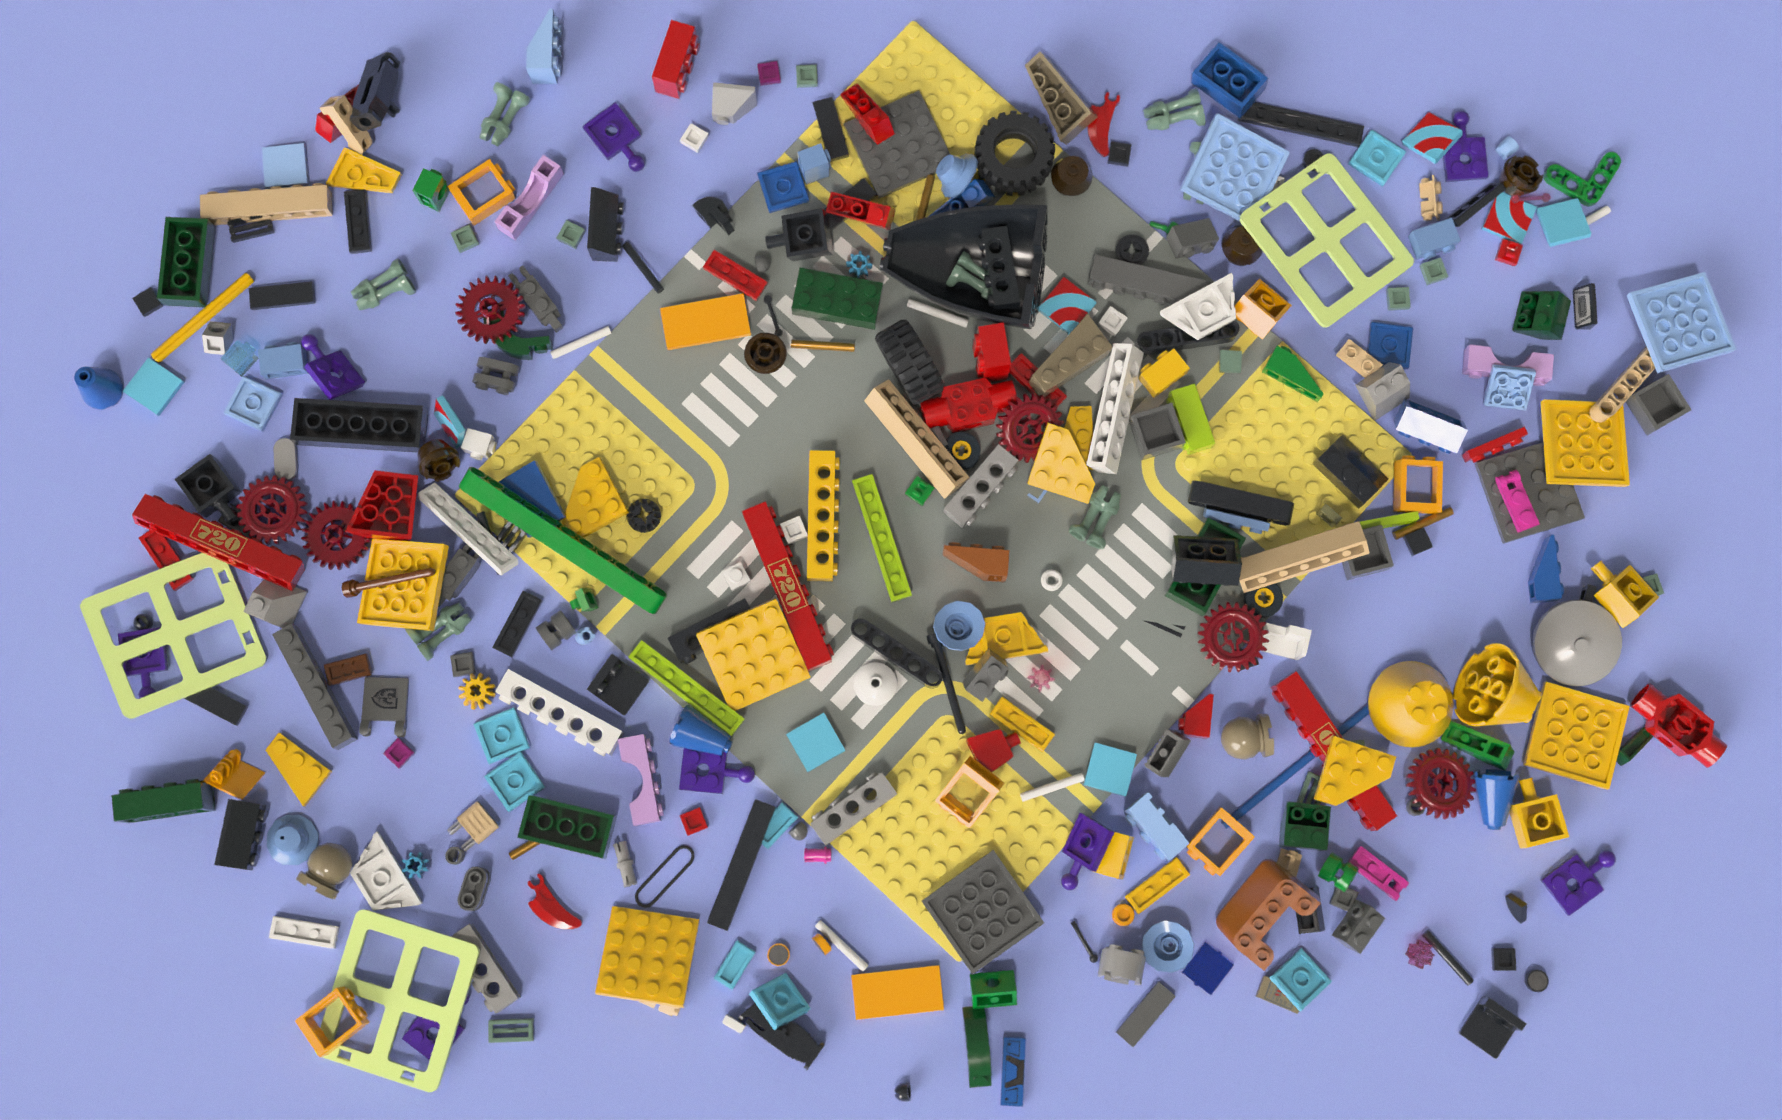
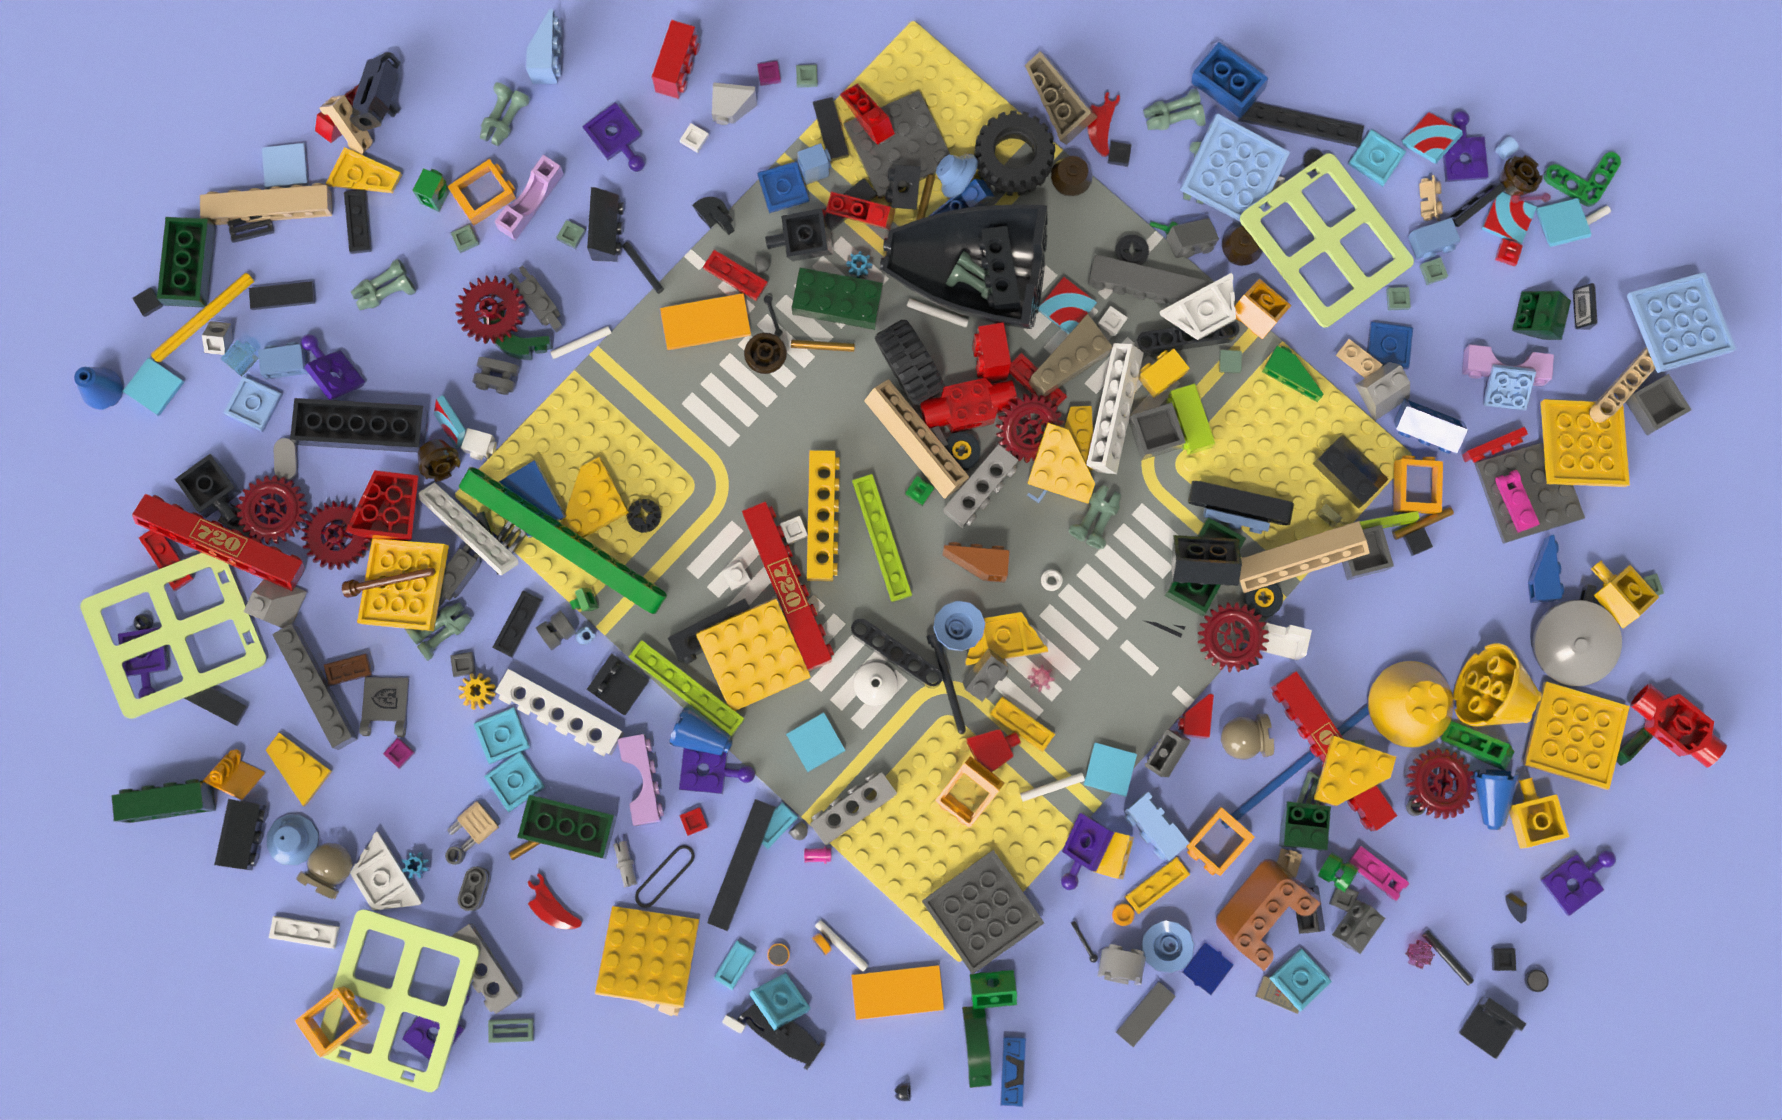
(907, 198): none -> black brick

